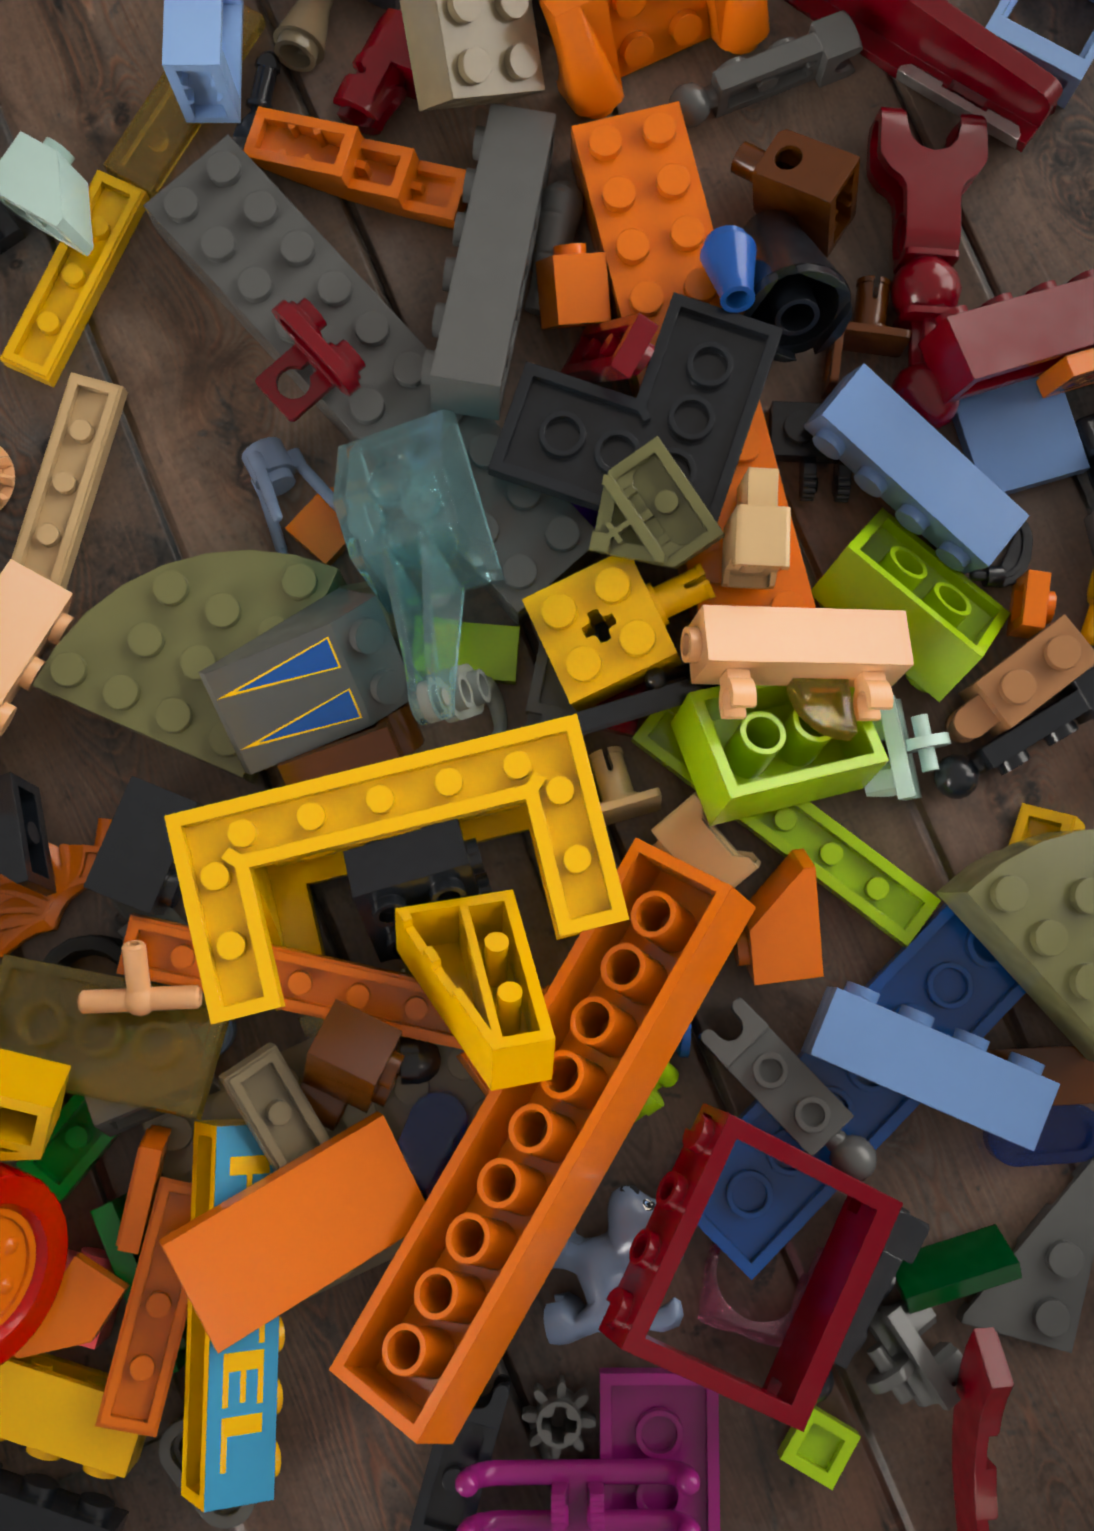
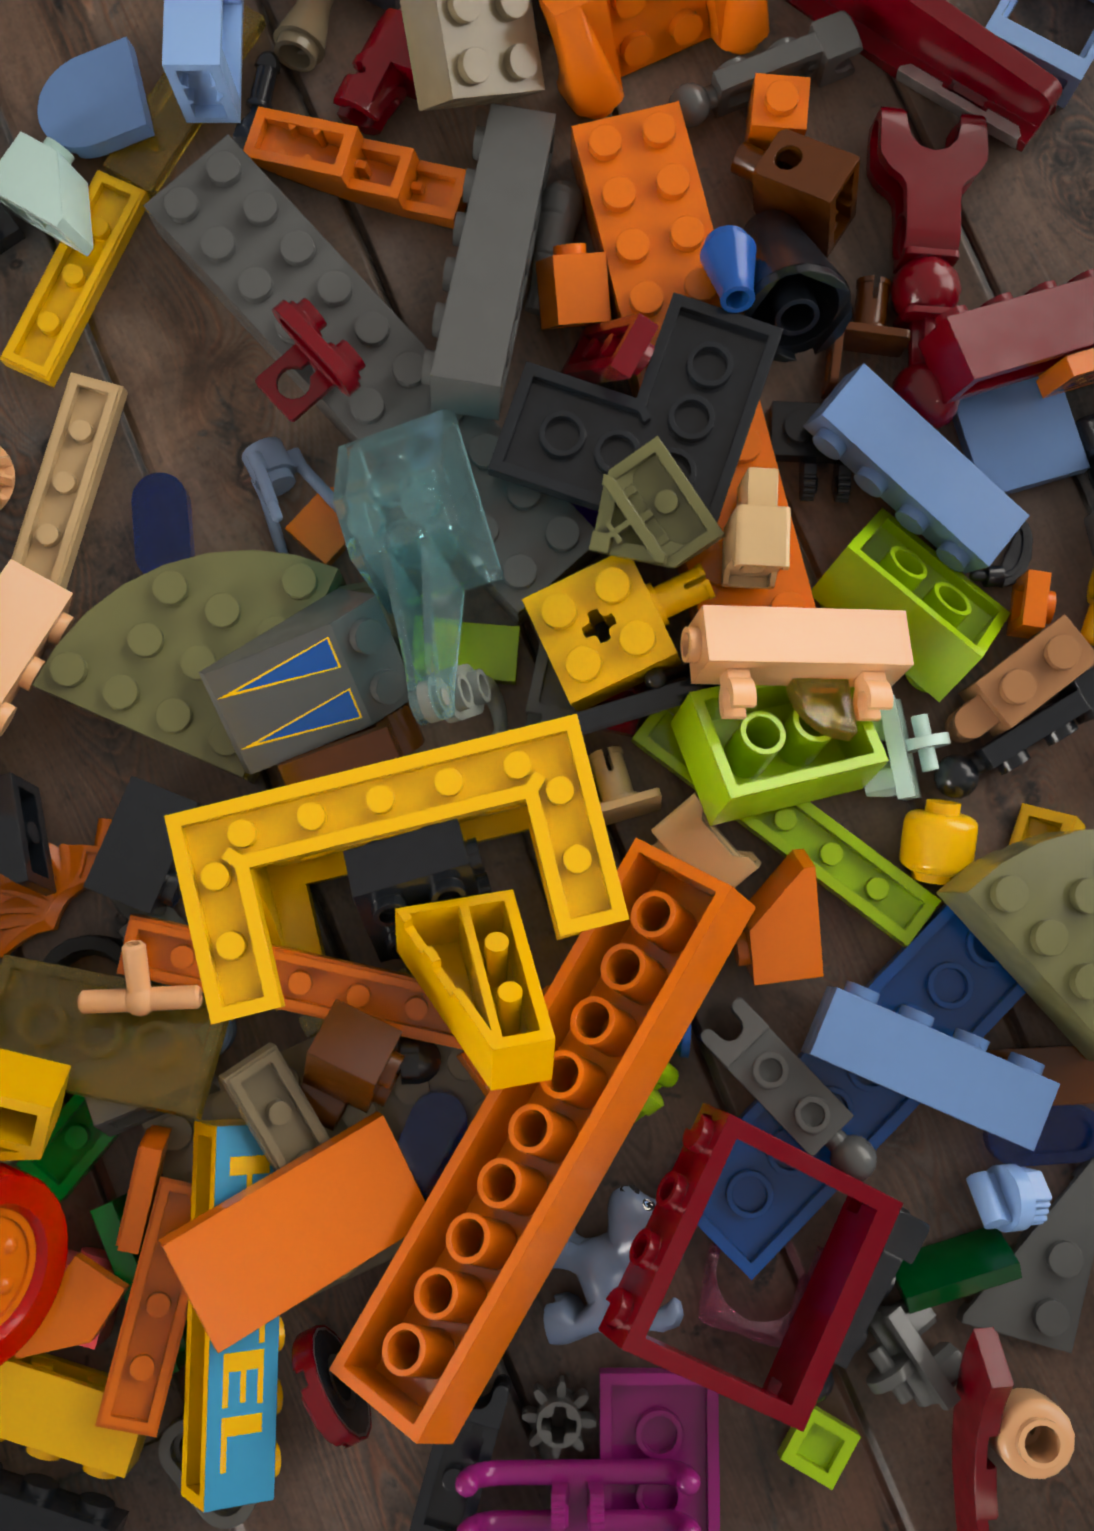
(96, 102): none -> medium blue tile
(161, 521): none -> clear blue tile
(331, 1404): none -> tile
(776, 105): none -> orange brick
(937, 841): none -> yellow head
(1010, 1197): none -> light blue piece
(1034, 1435): none -> light nougat head

